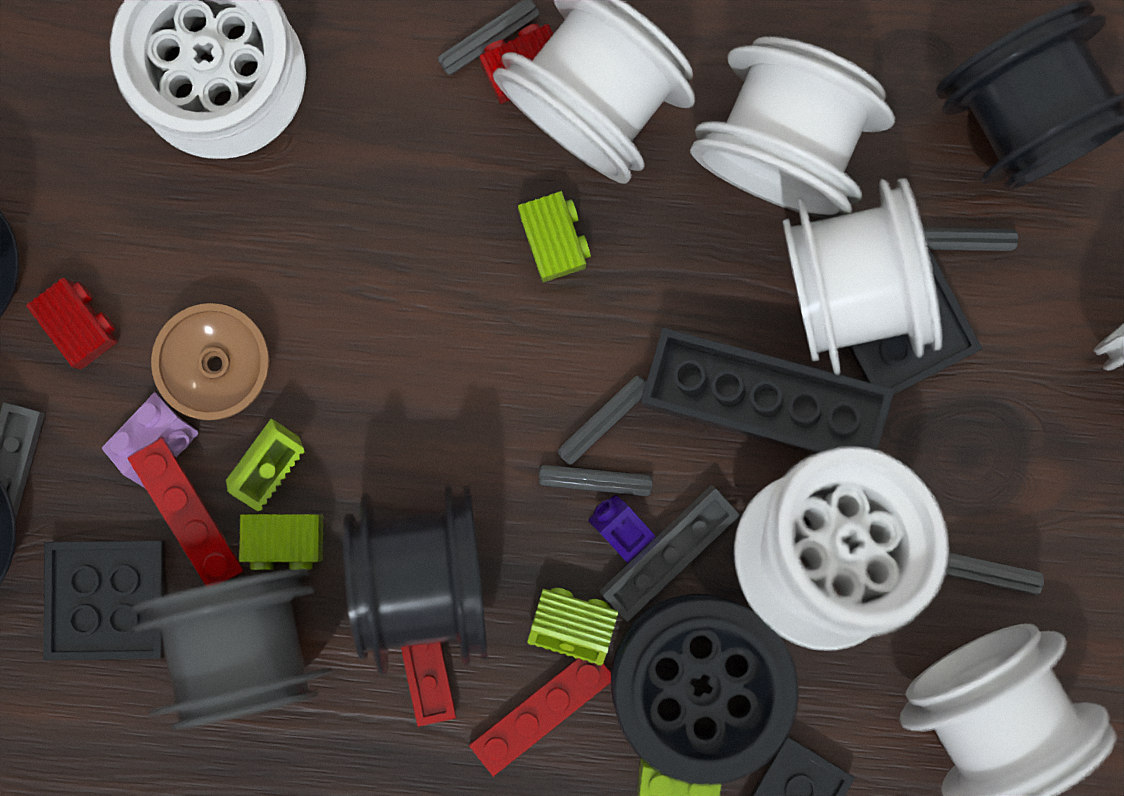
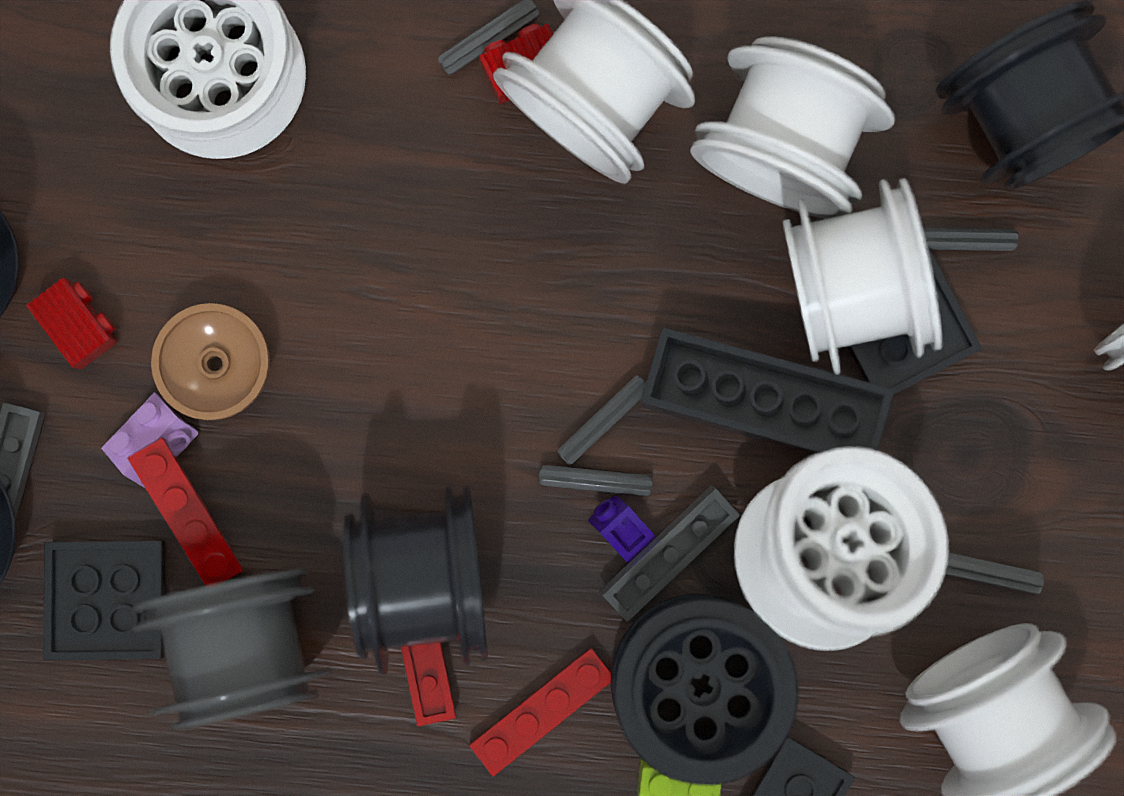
(264, 465): lime brick -> none
(281, 539): lime brick -> none
(553, 236): lime brick -> none
(573, 625): lime brick -> none

